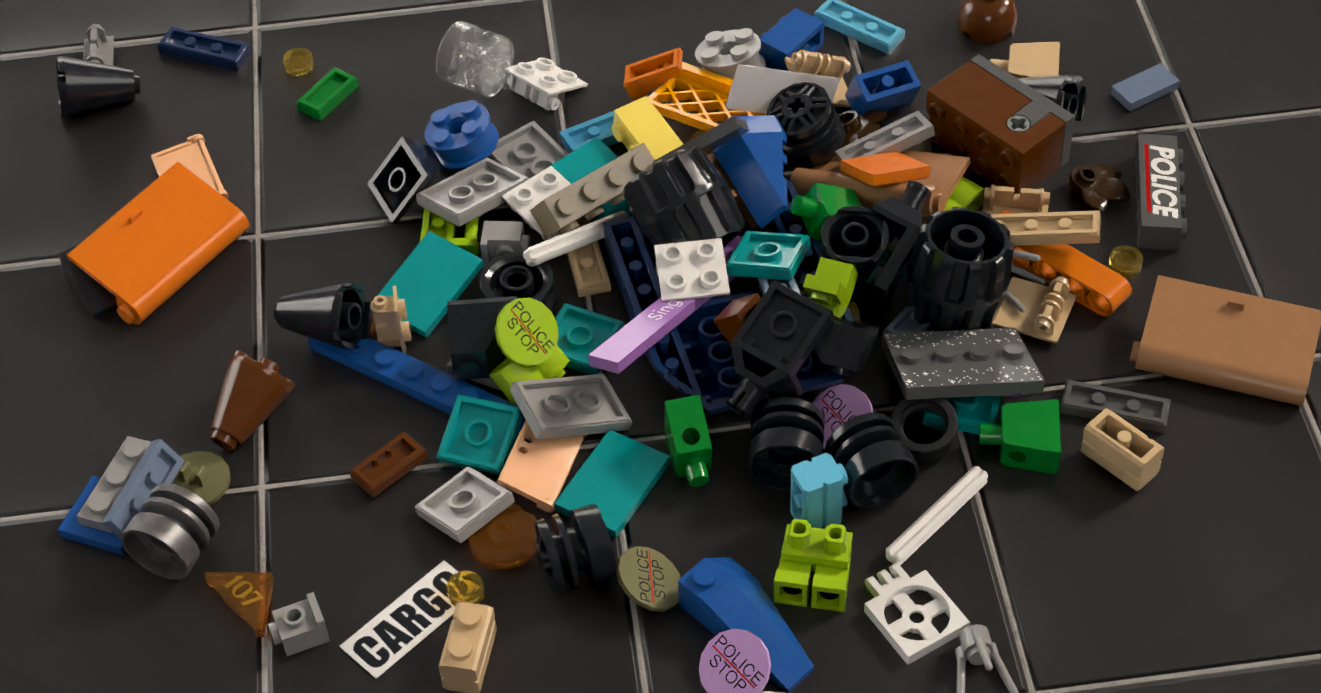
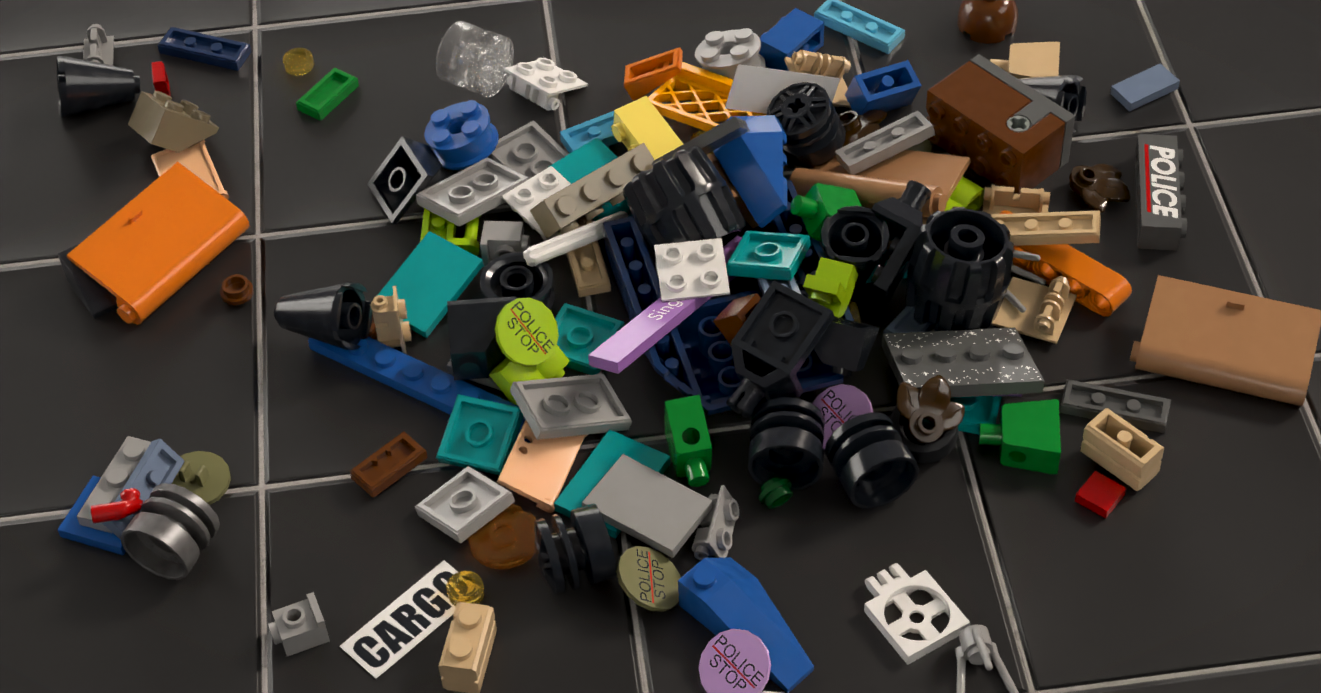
(117, 510): none -> red arm
(160, 77): none -> red tile
(170, 123): none -> dark tan slope
(236, 290): none -> reddish brown plate
(246, 595): clear orange tile -> none
(247, 399): reddish brown cone -> none
(648, 505): none -> light grey tile
(721, 520): none -> light grey hinge
(775, 492): none -> dark green plate
(817, 551): lime hips -> none
(818, 491): medium azure brick -> none
(885, 168): orange tile -> none
(929, 403): none -> dark brown plate
(936, 515): white axle -> none
(1100, 494): none -> red tile
(1126, 260): clear yellow tile -> none

